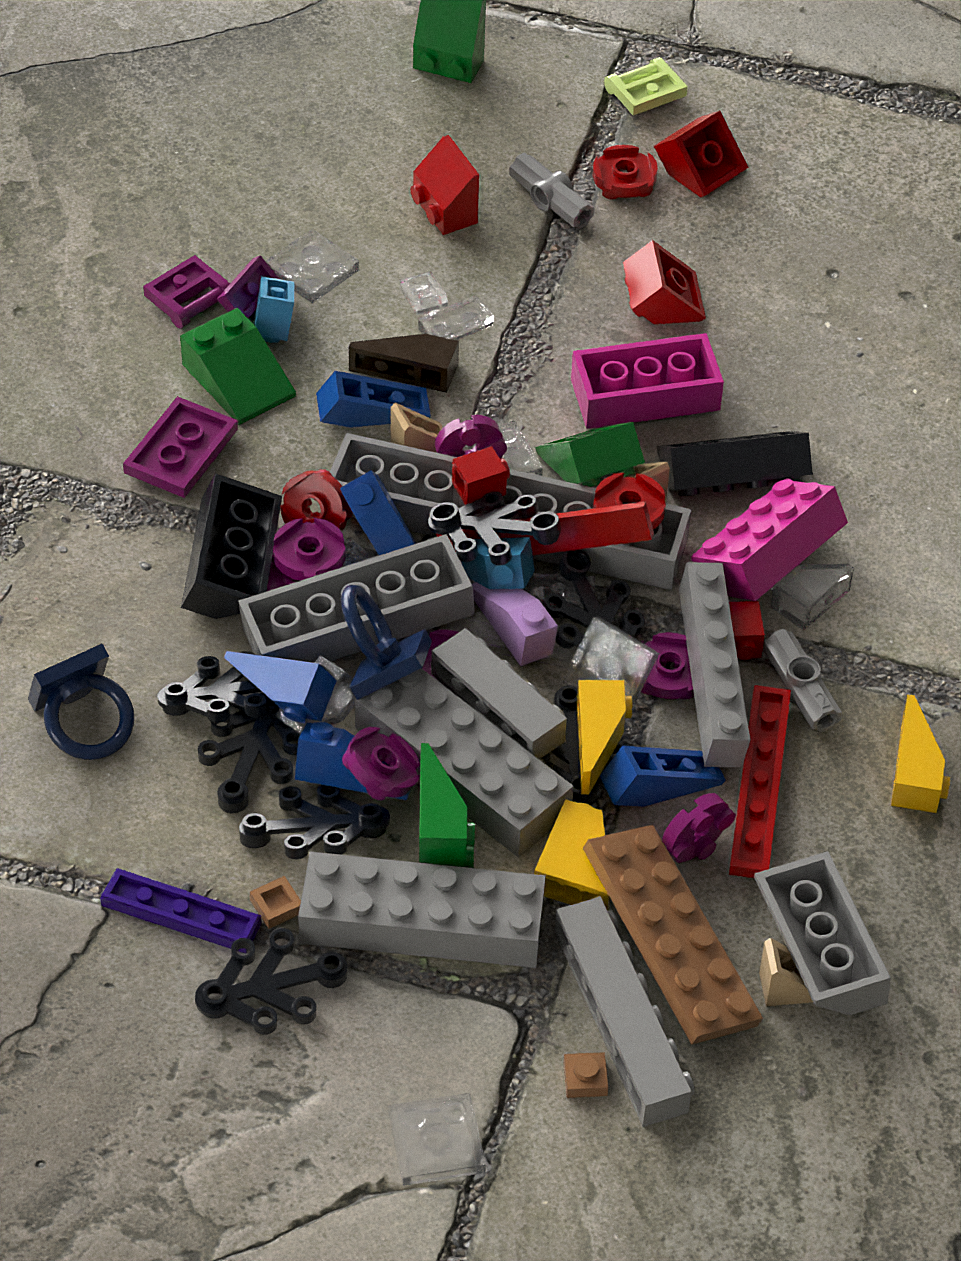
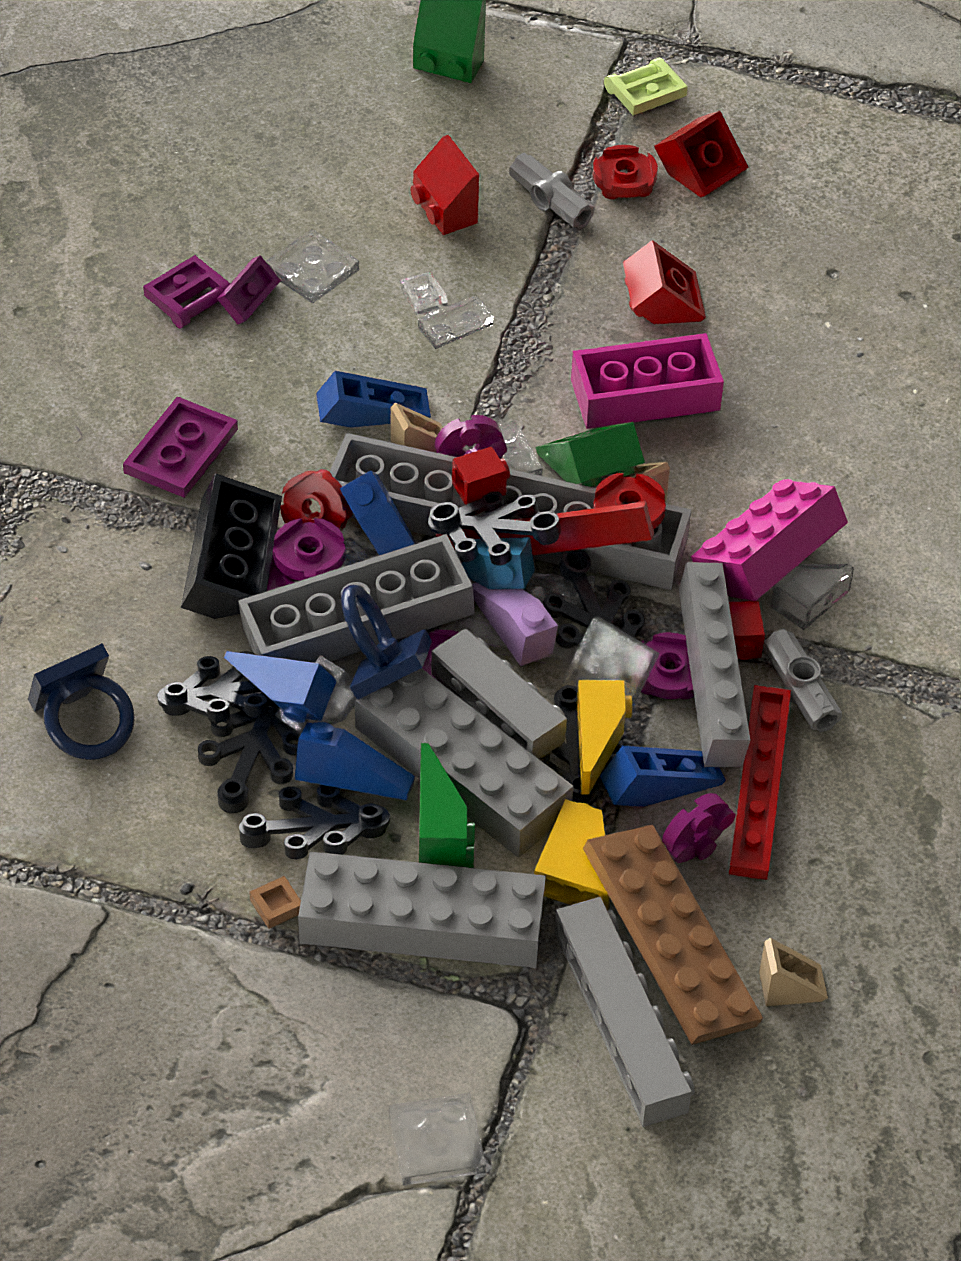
(179, 909): dark purple tile -> none
(235, 366): green slope -> none
(266, 985): black plant -> none
(274, 309): dark azure slope -> none
(365, 760): magenta plate -> none
(410, 359): dark brown slope -> none
(585, 1075): medium nougat plate -> none
(737, 460): black slope -> none
(825, 935): light grey slope -> none
(919, 764): yellow slope -> none

